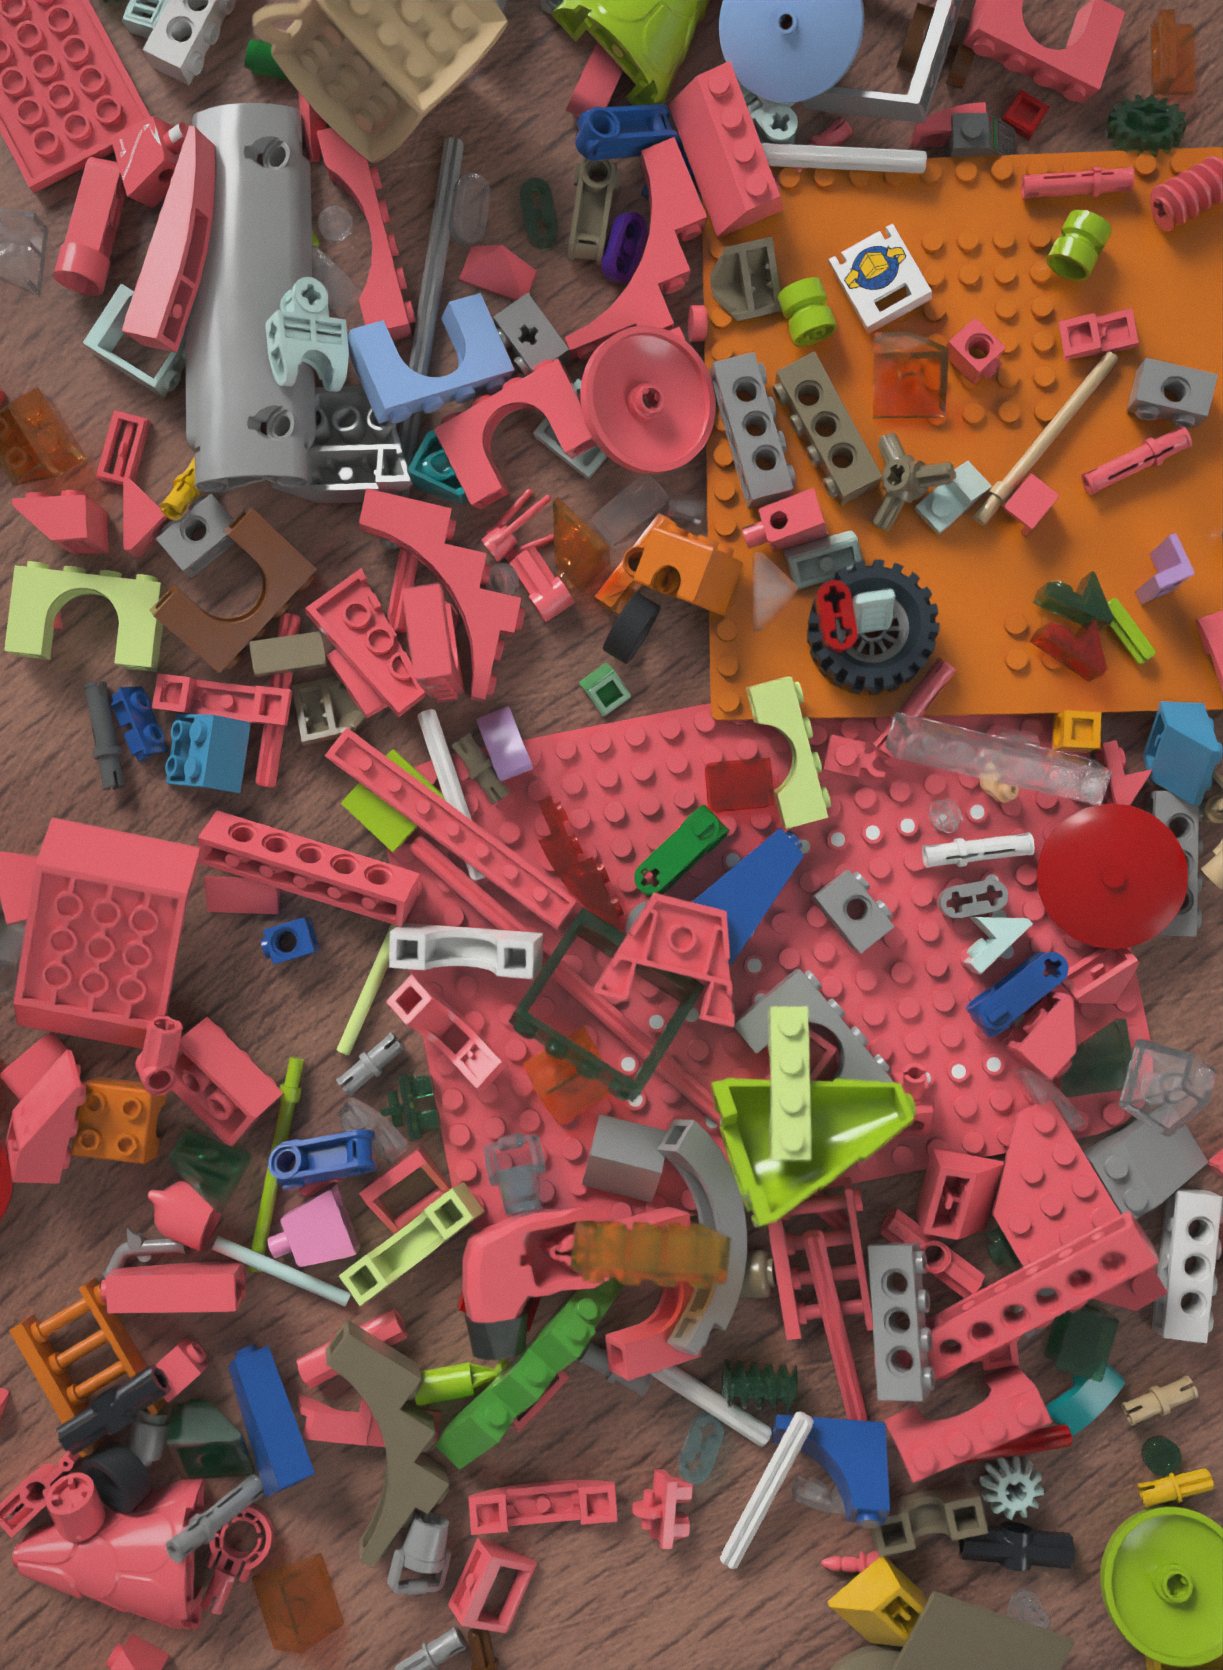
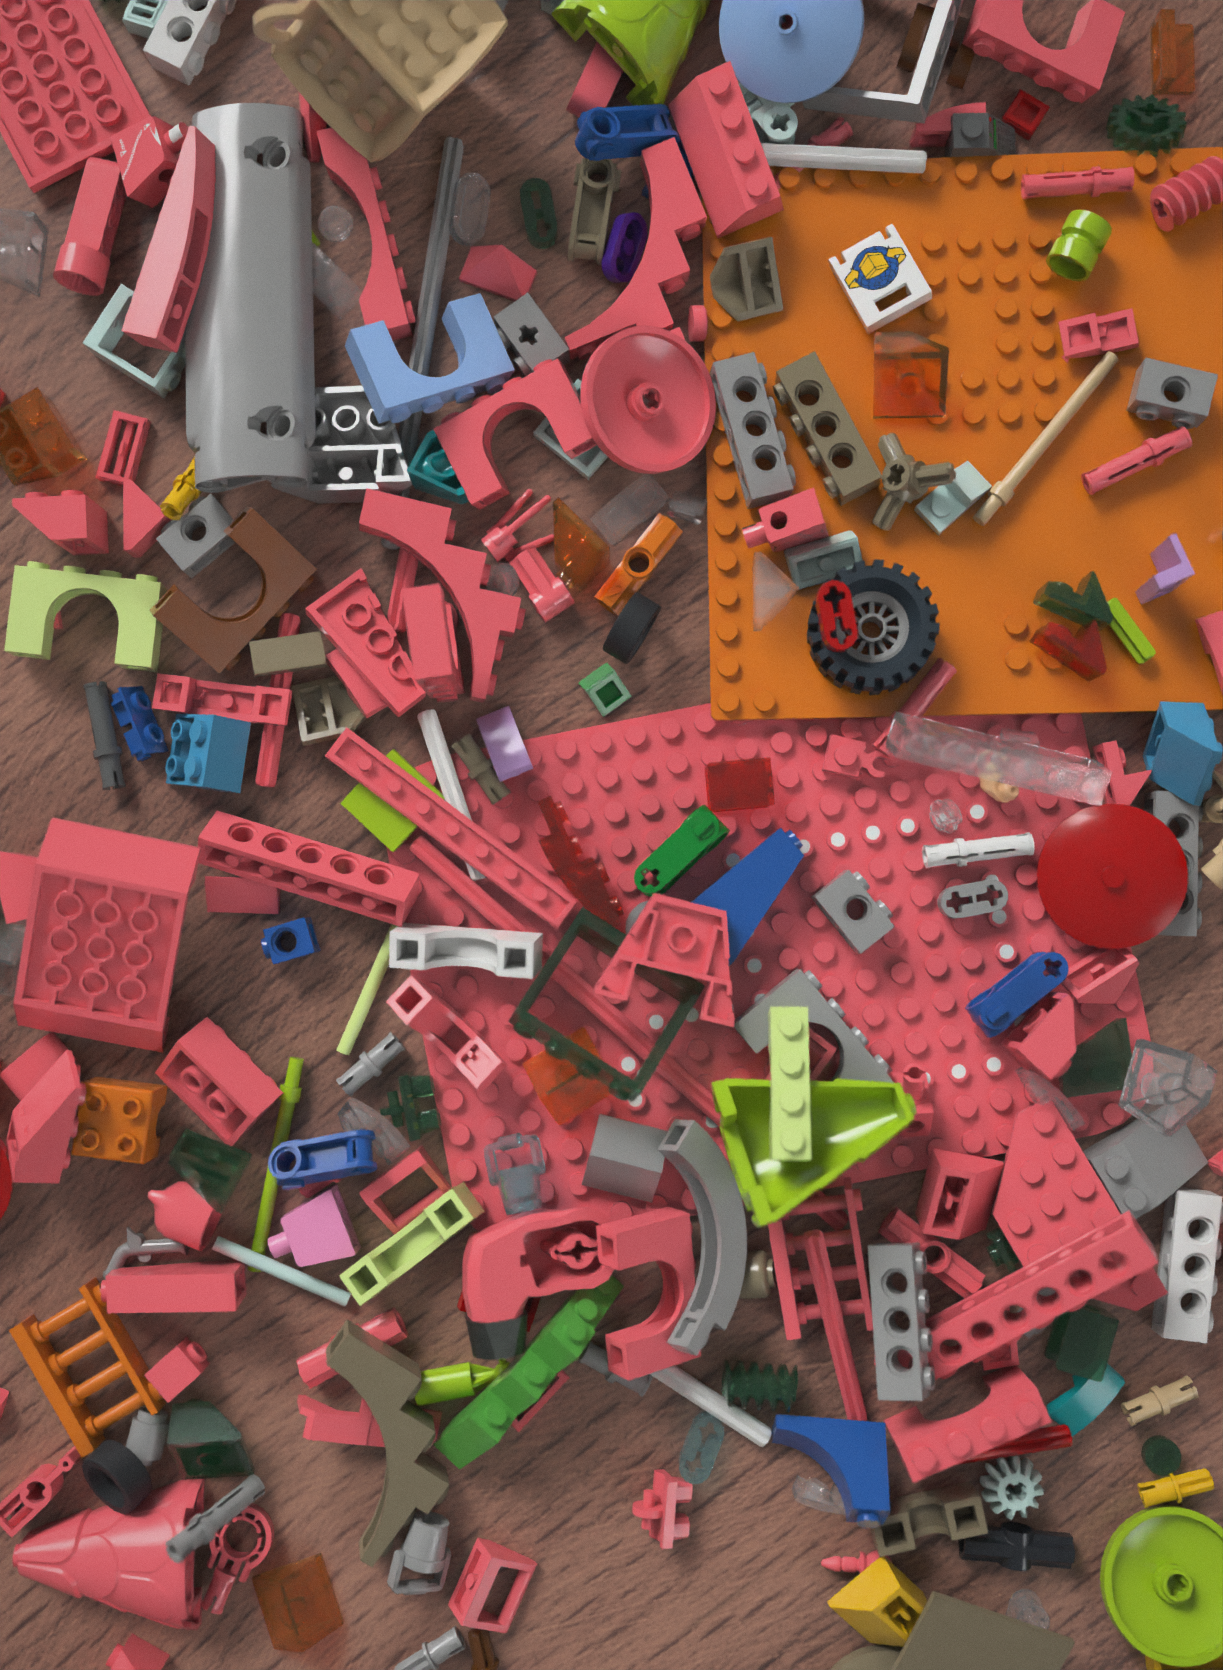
(76, 1507): coral piece -> none
(113, 1409): black piece -> none
(159, 1055): coral piece -> none
(260, 61): green cone -> none
(269, 1420): blue slope -> none
(307, 335): light aqua piece -> none
(542, 1503): coral slope -> none
(648, 1252): clear yellow wedge -> none
(689, 568): orange piece -> none
(766, 1489): white axle -> none
(800, 795): yellowish green arch -> none
(806, 308): lime wheel -> none
(874, 610): light aqua slope -> none
(979, 337): coral brick -> none
(1000, 934): light aqua slope -> none
(1031, 503): coral panel -> none
(1076, 731): light orange brick -> none

